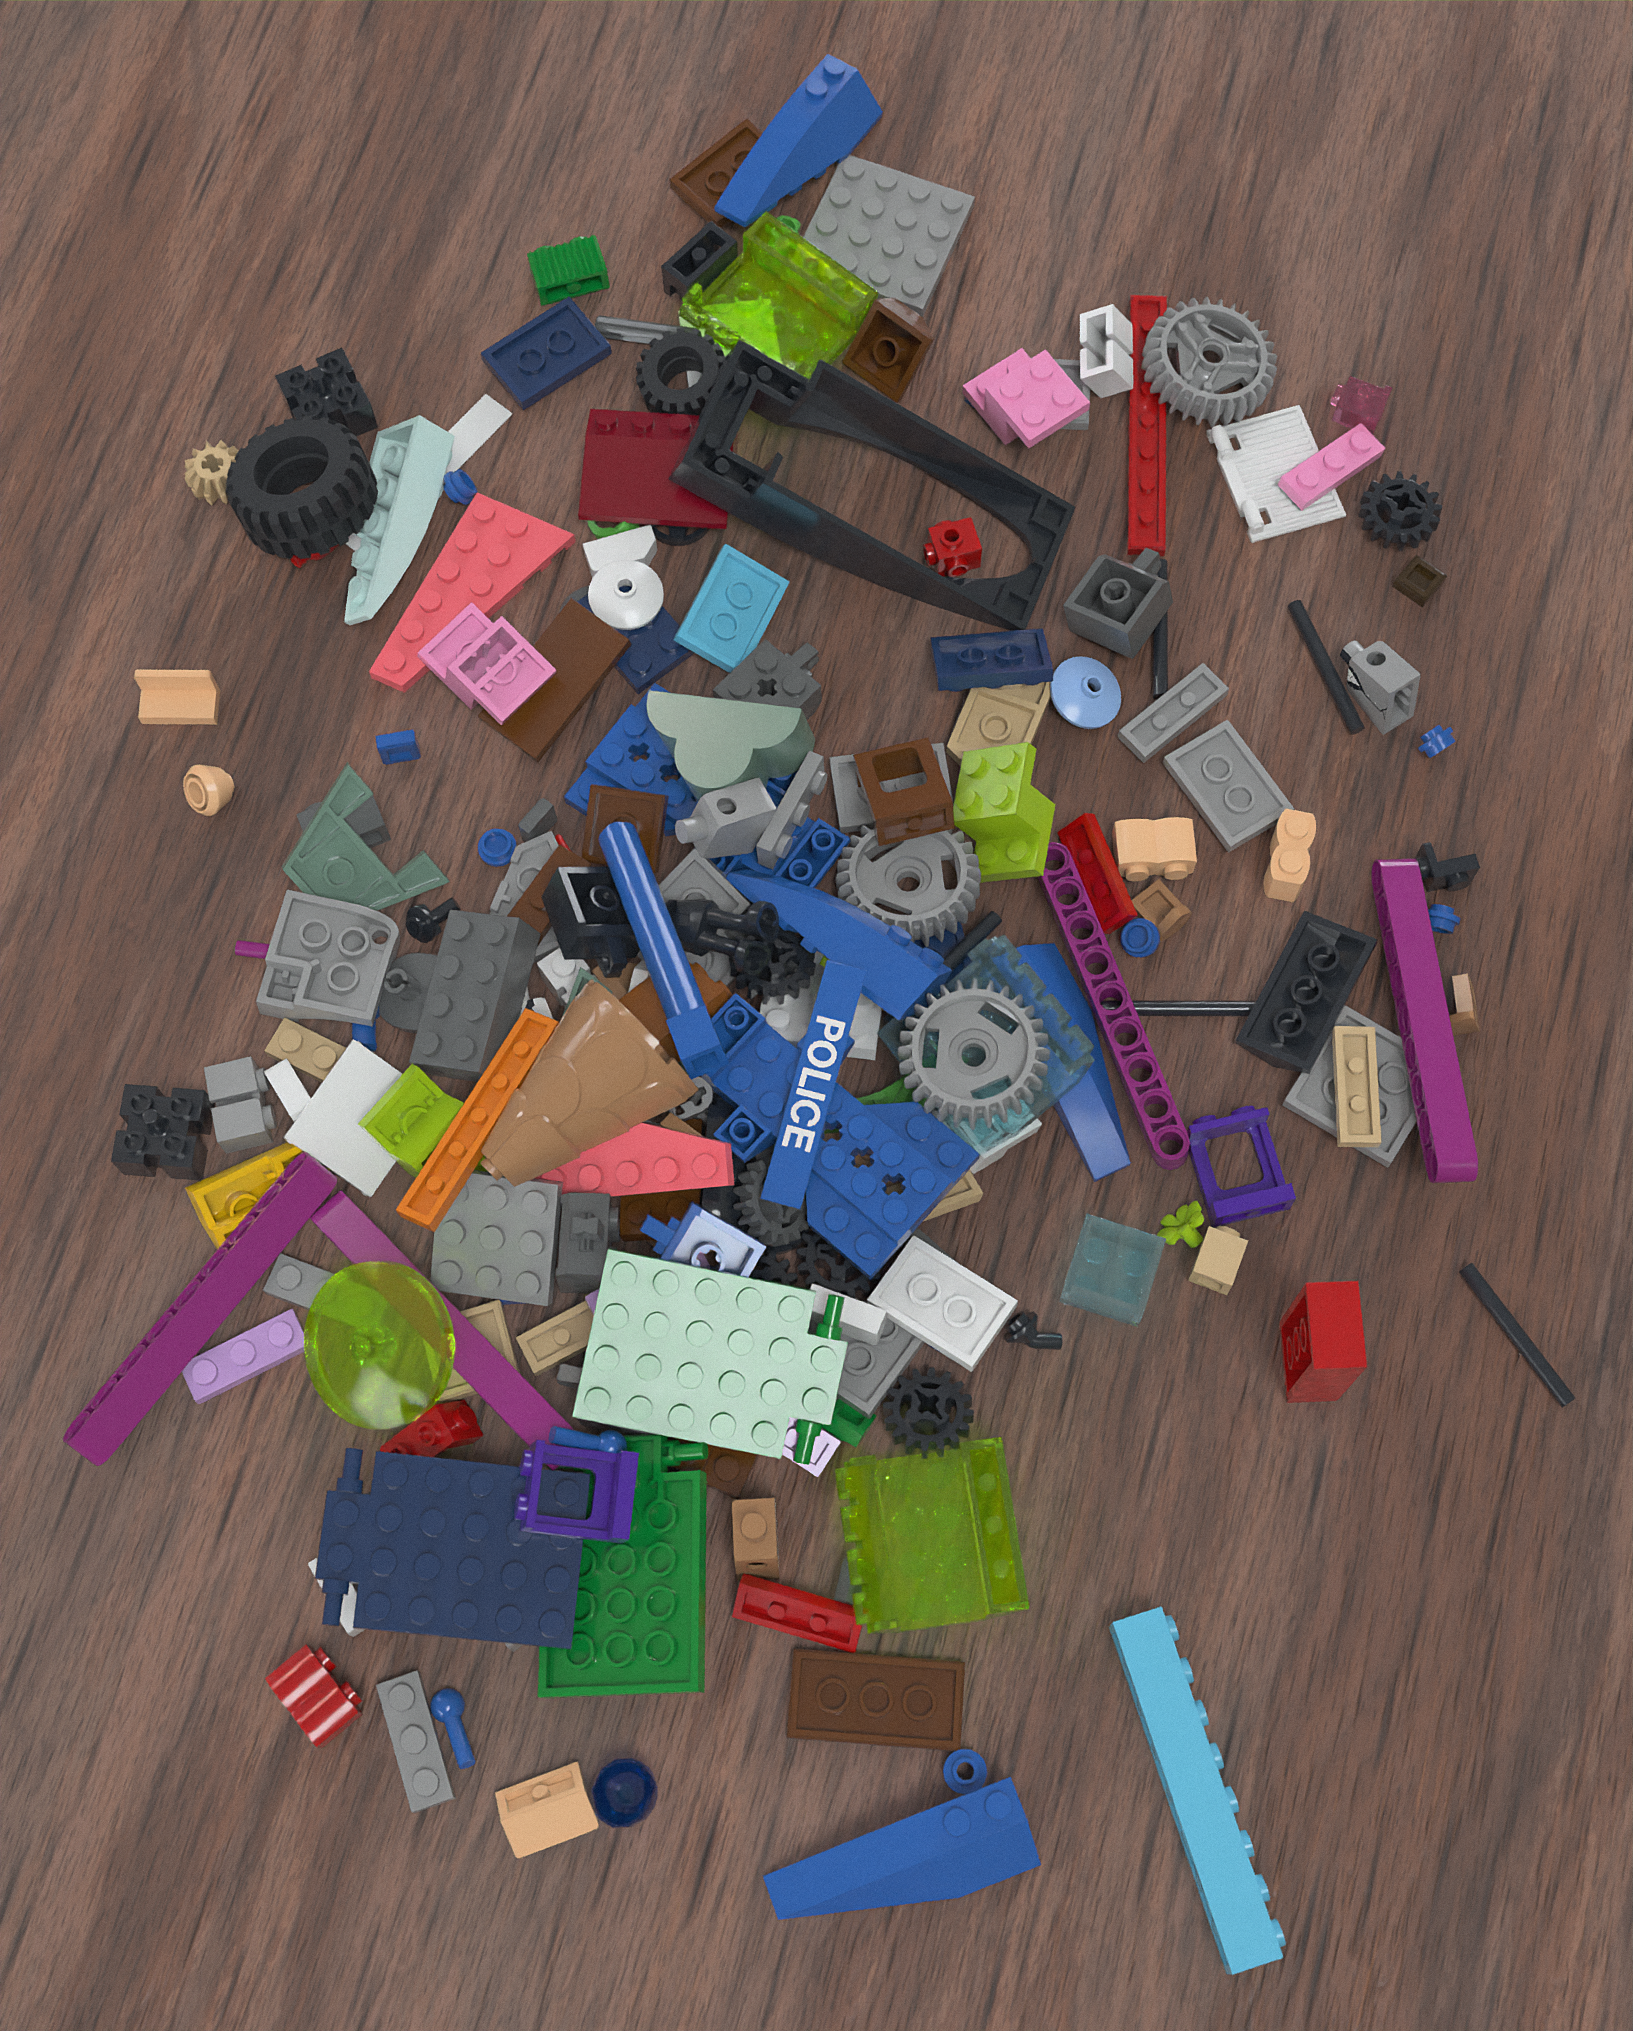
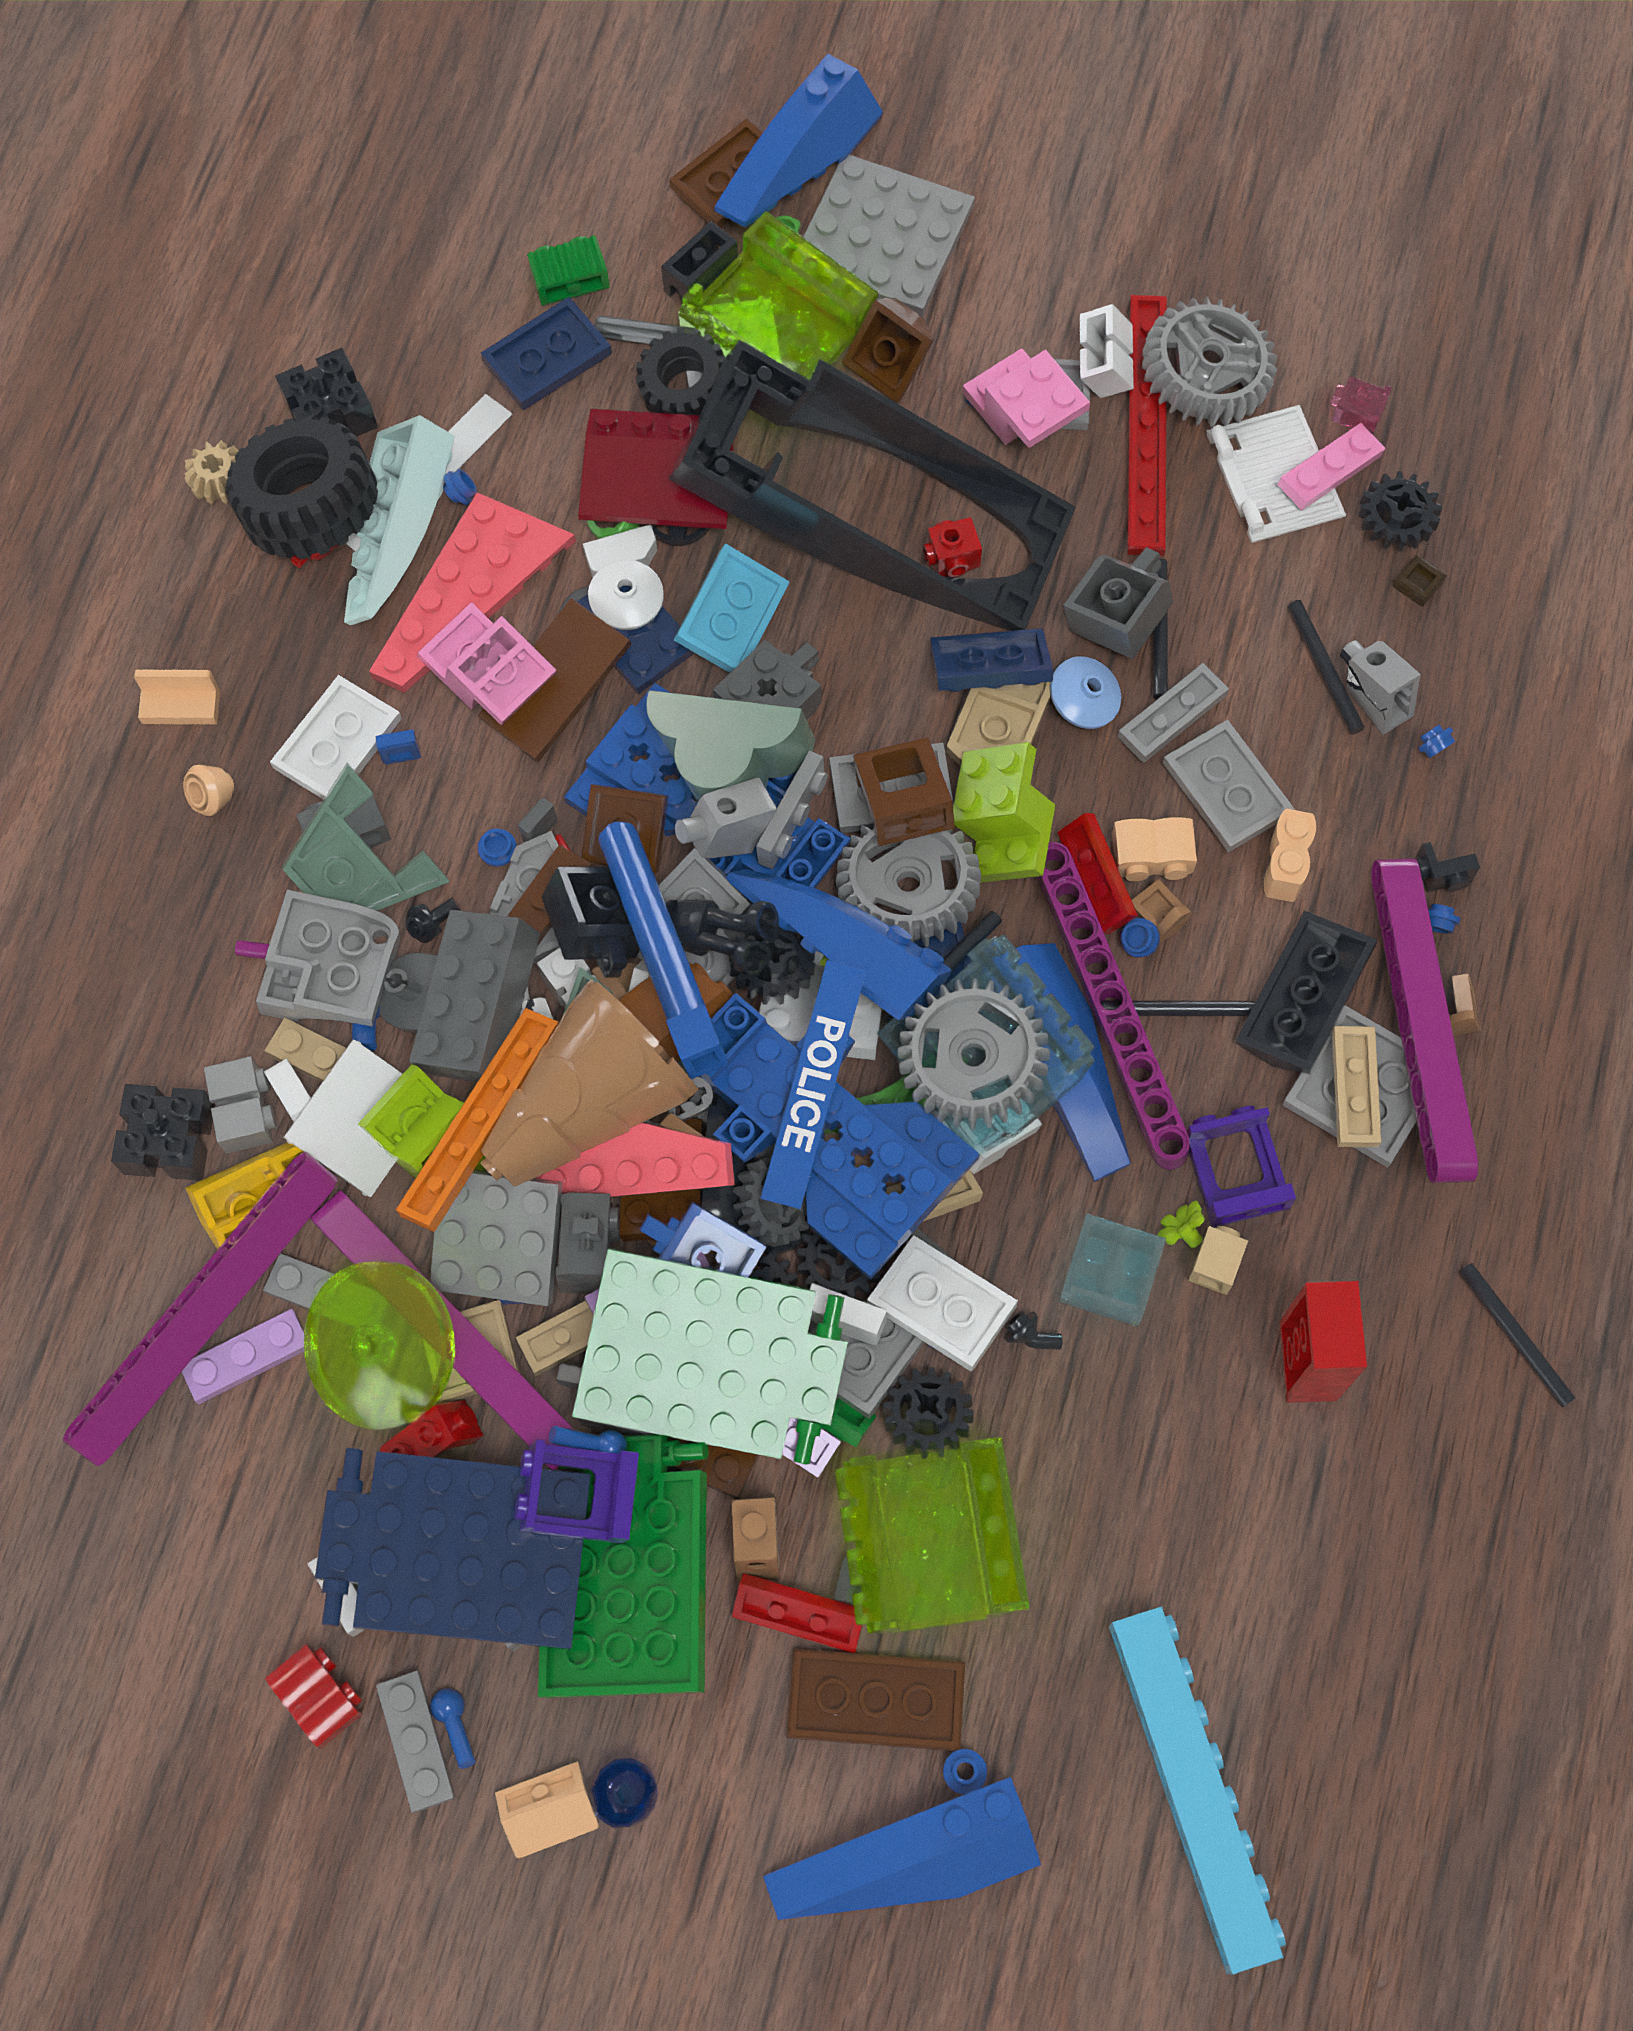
(333, 733): none -> white plate

